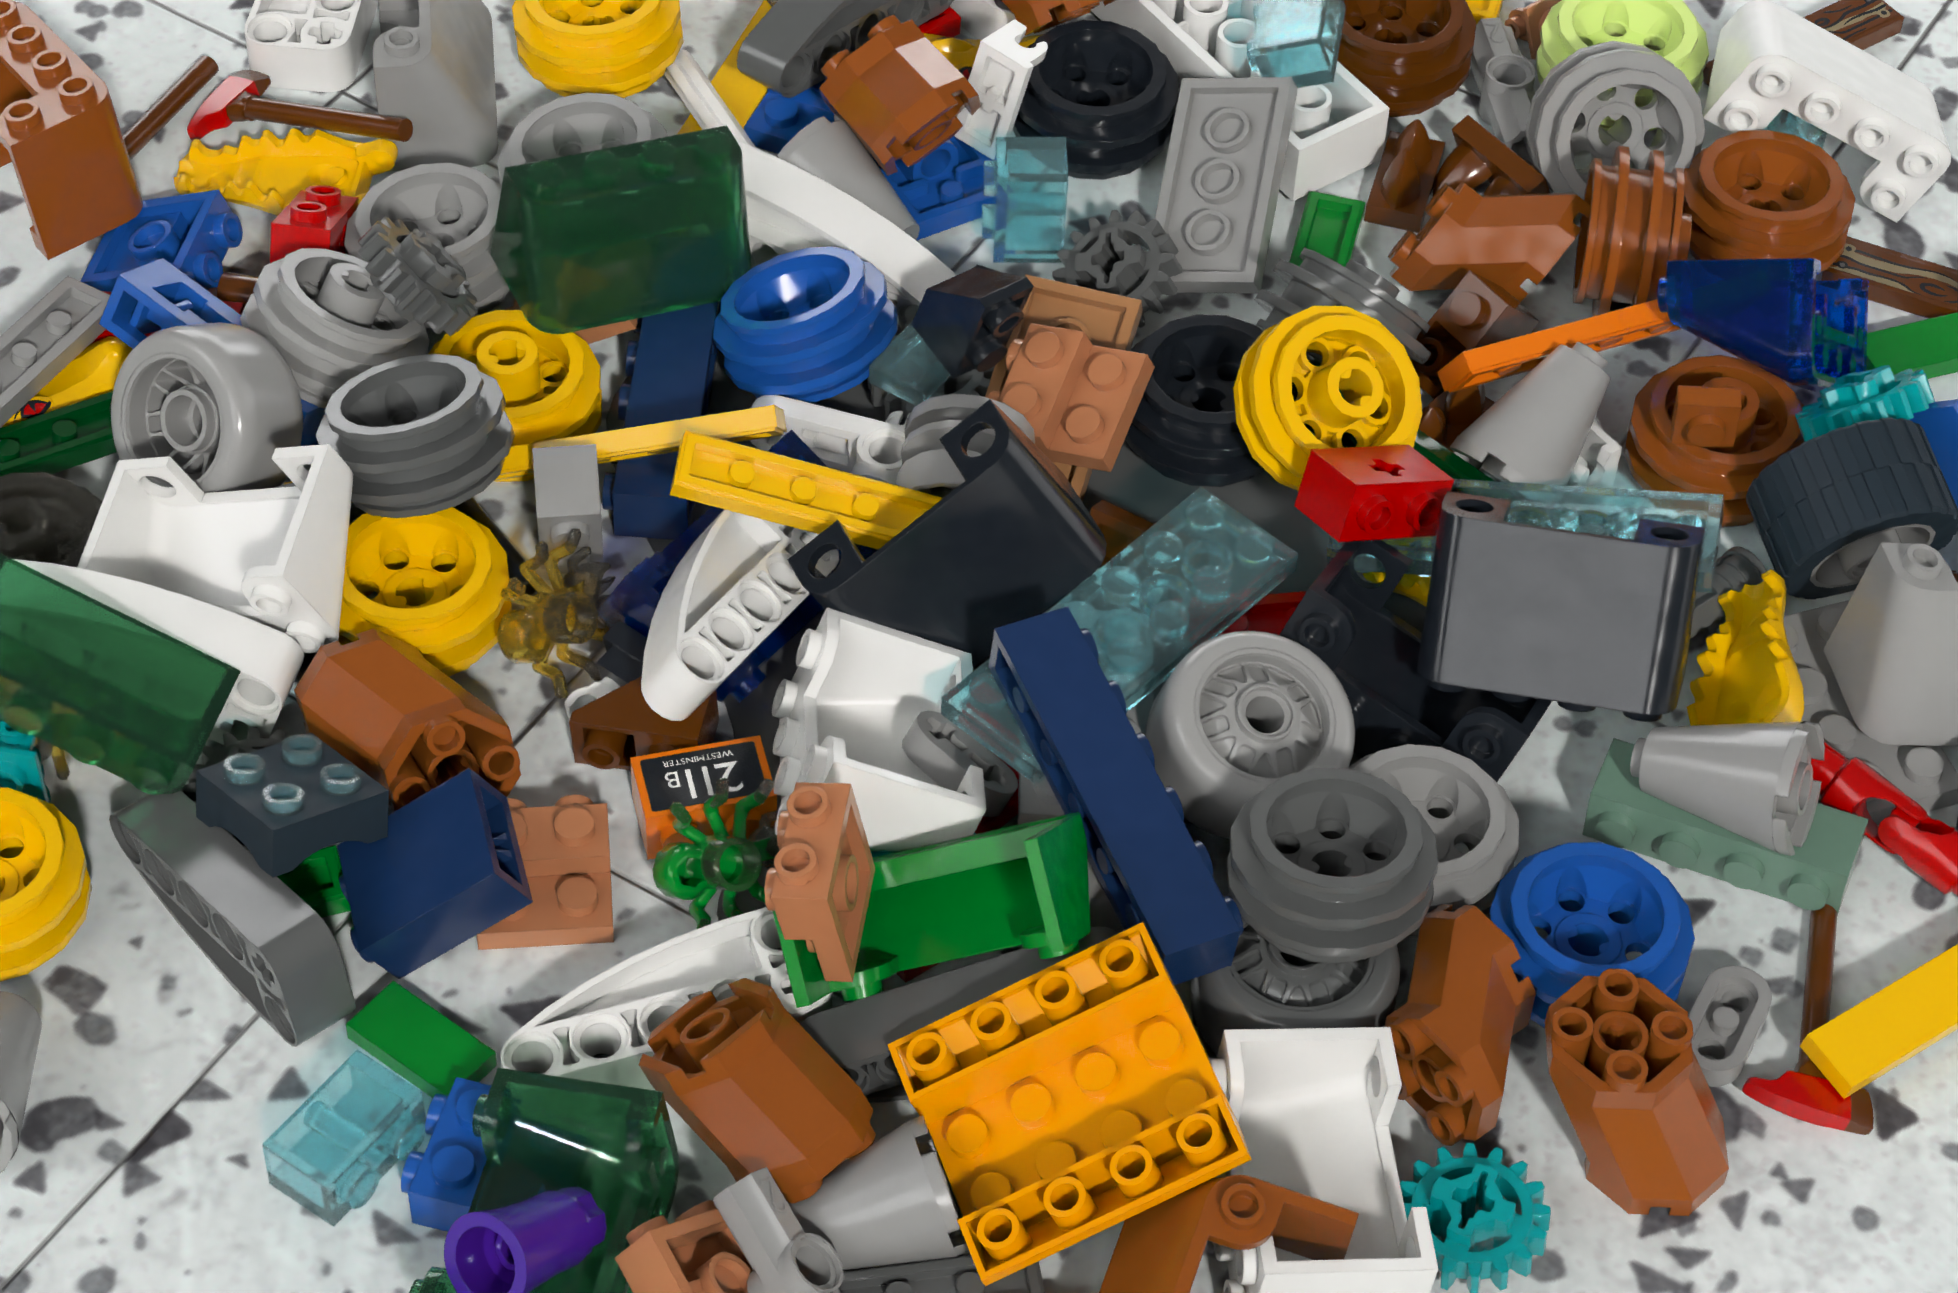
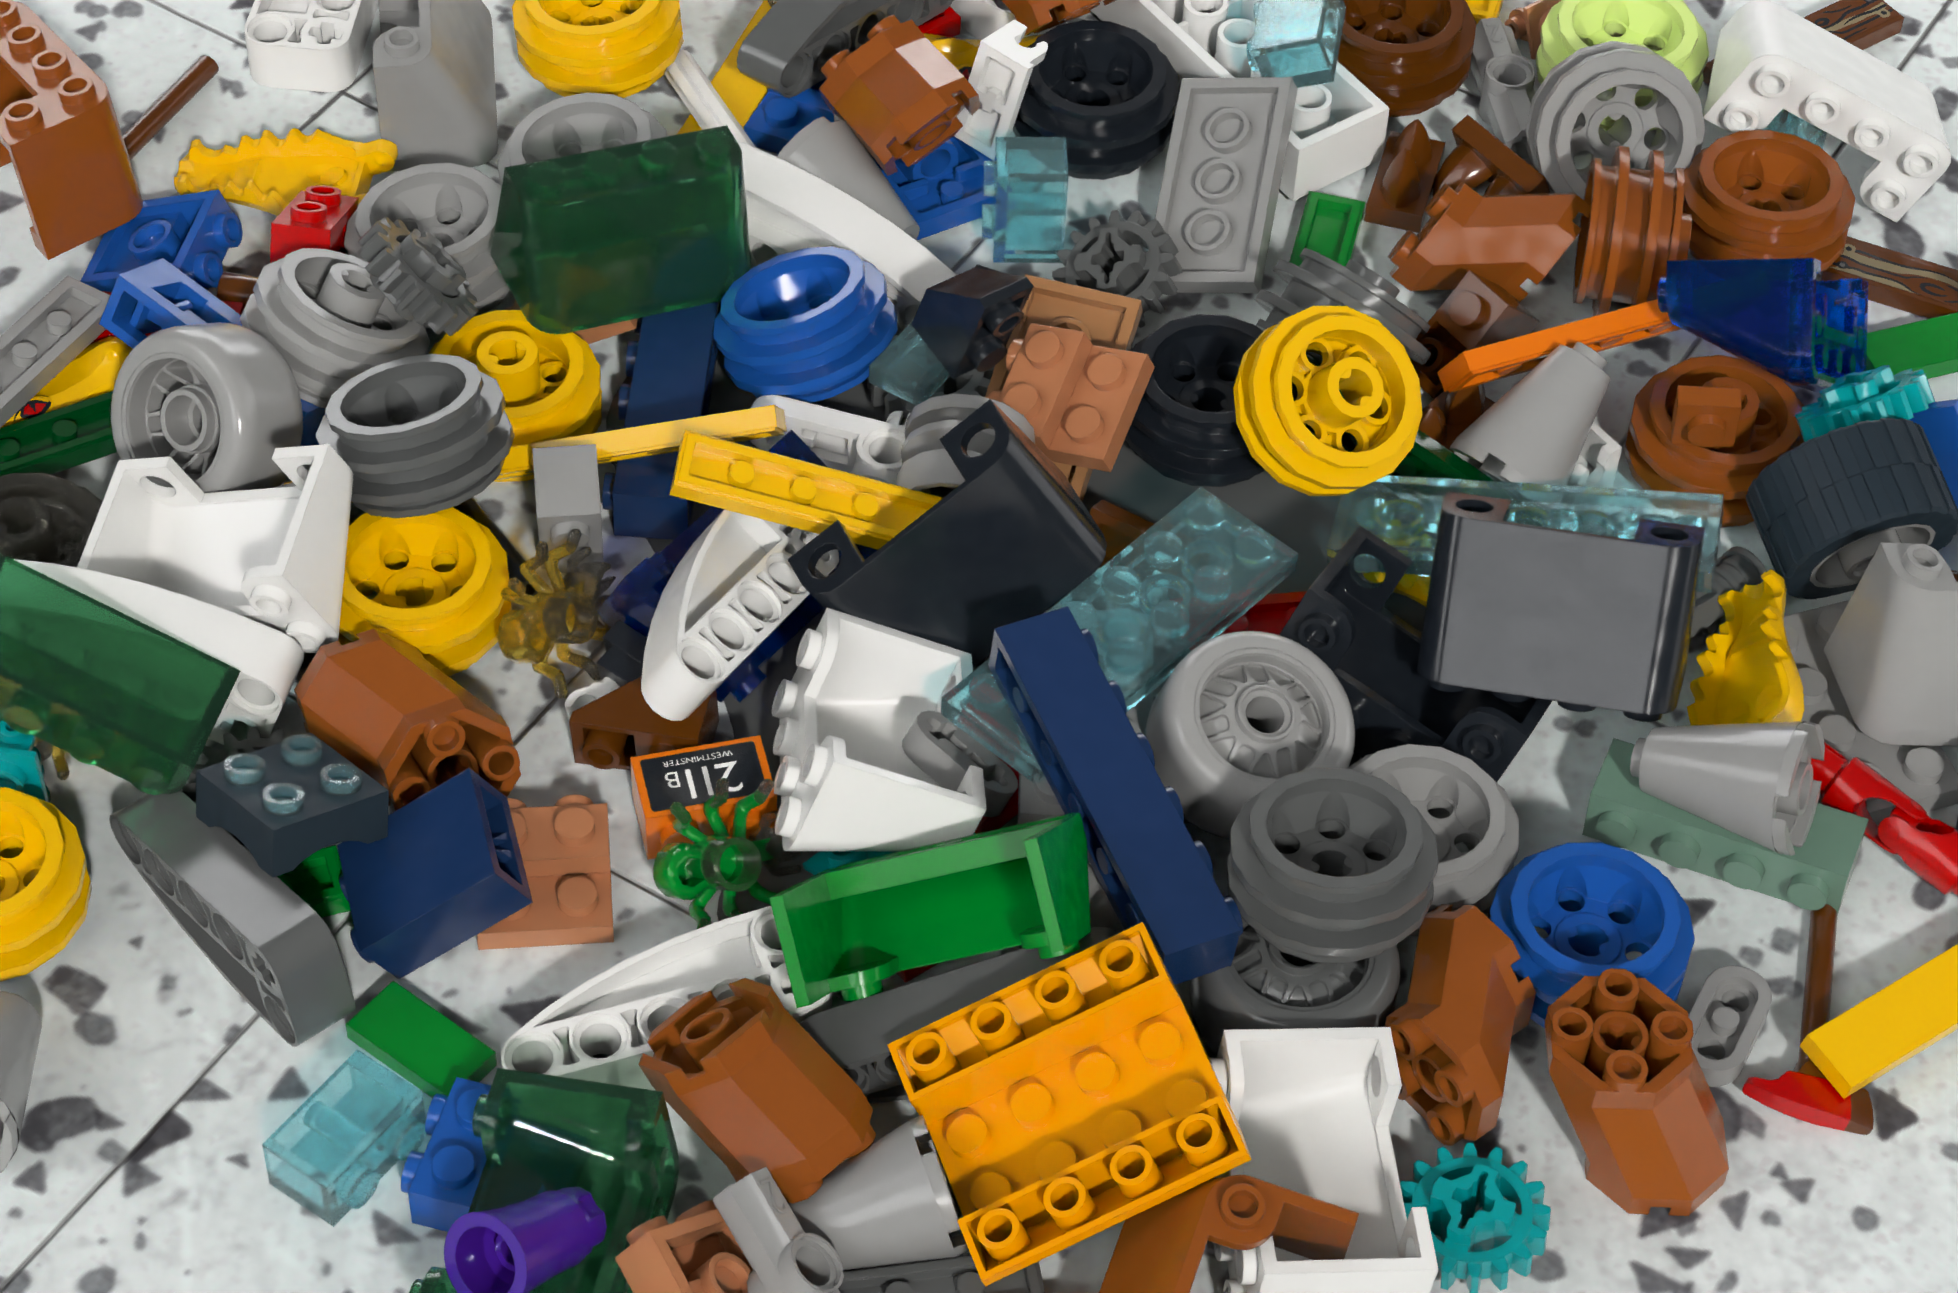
(240, 101): reddish brown piece -> none
(822, 875): nougat plate -> none
(1373, 492): red brick -> none

